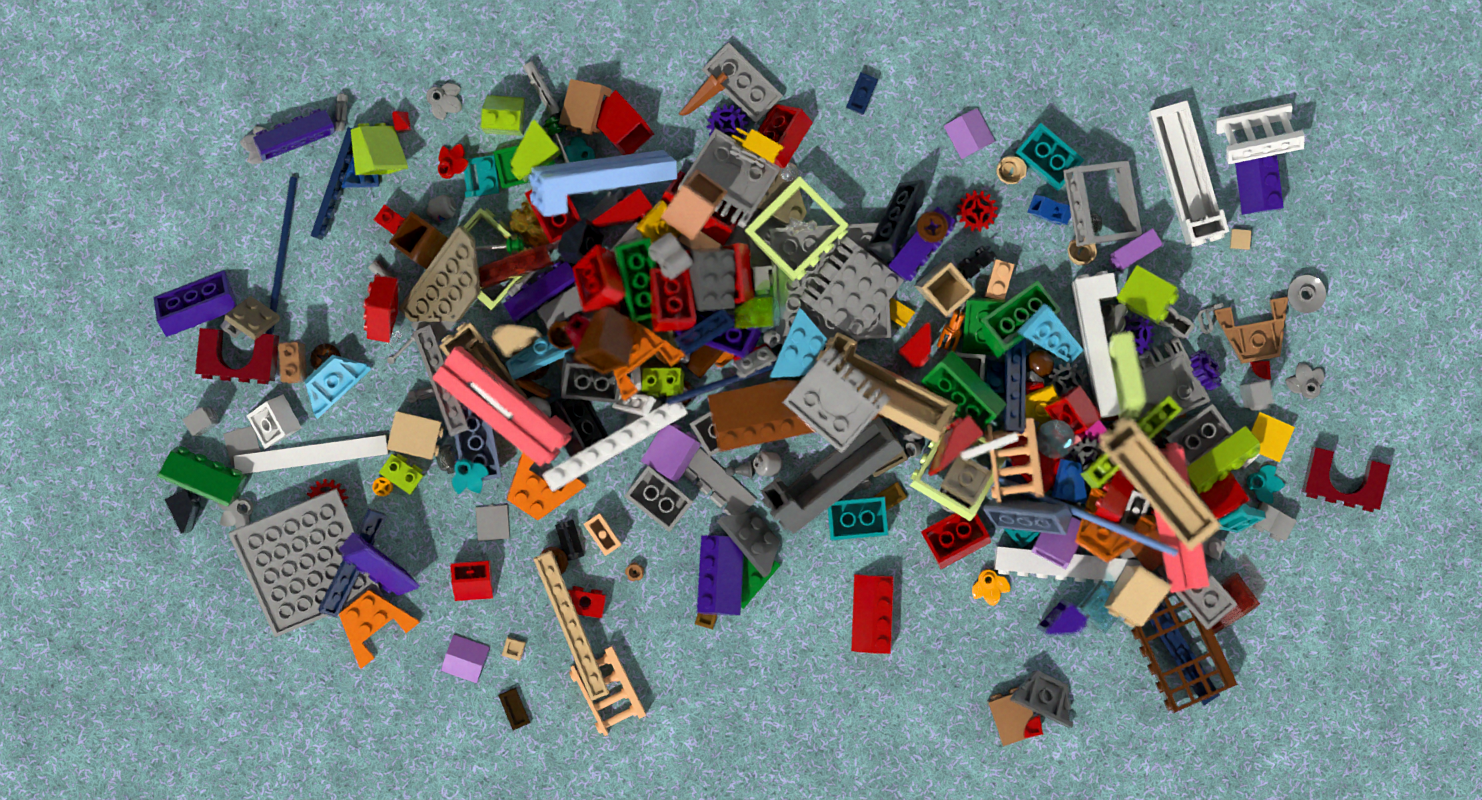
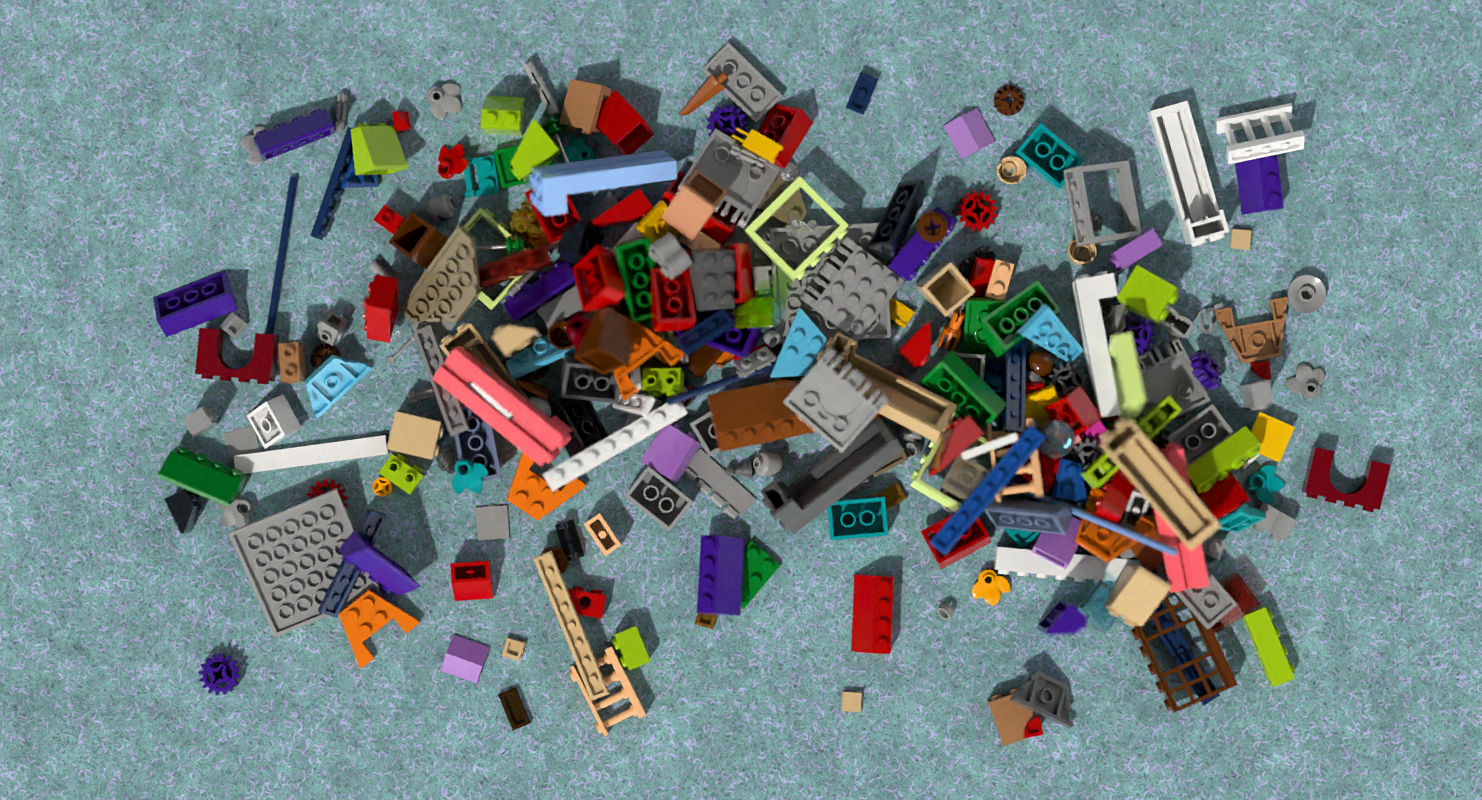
(209, 669): none -> dark purple gear
(252, 317): dark tan plate -> none
(331, 328): none -> light grey brick
(629, 572): medium nougat plate -> none
(631, 648): none -> lime brick
(752, 538): dark grey wing -> none
(851, 701): none -> tan tile
(948, 609): none -> light grey hinge
(980, 275): none -> red tile
(988, 490): none -> blue tile
(1003, 107): none -> reddish brown gear
(1050, 210): blue brick -> none
(1268, 647): none -> lime brick

